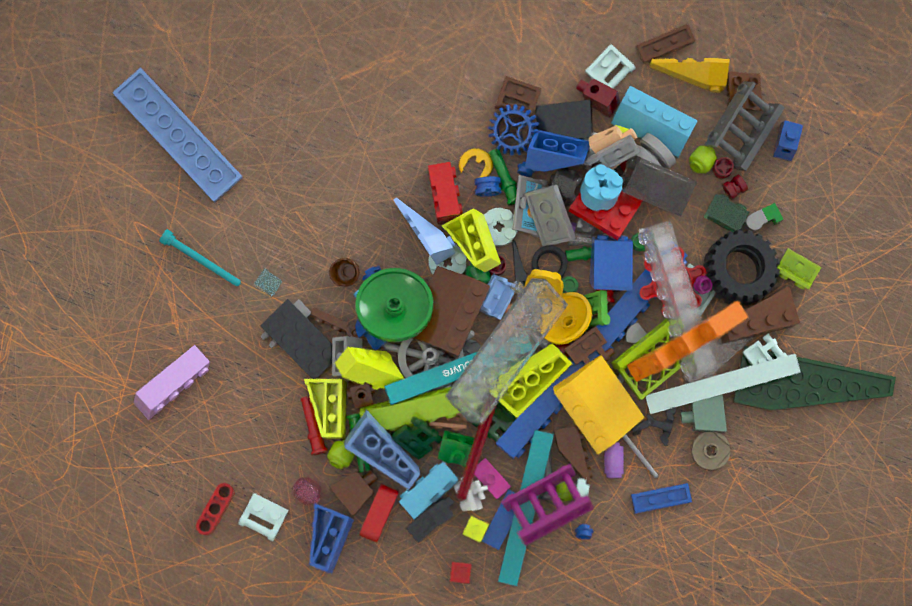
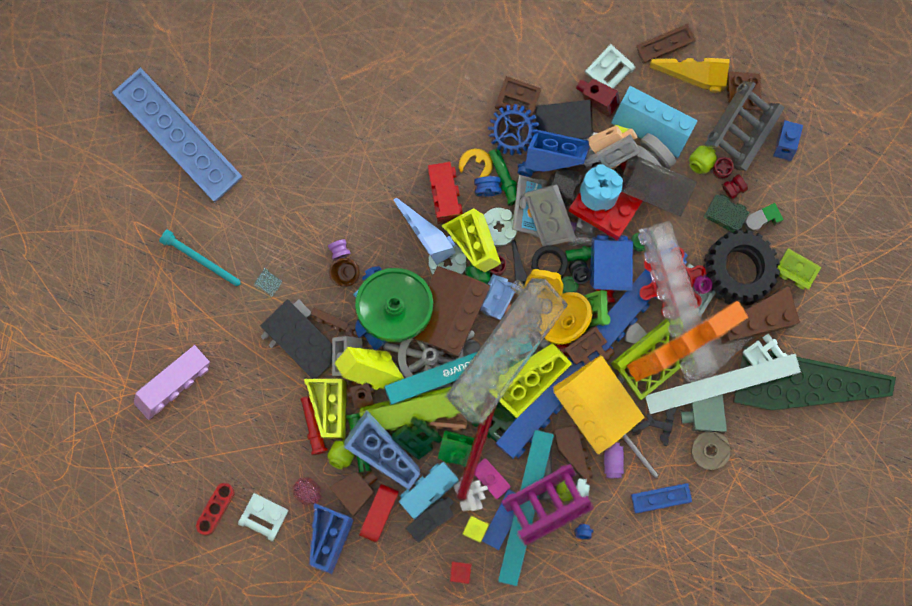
(339, 249): none -> medium lavender wheel
(581, 275): none -> black wheel

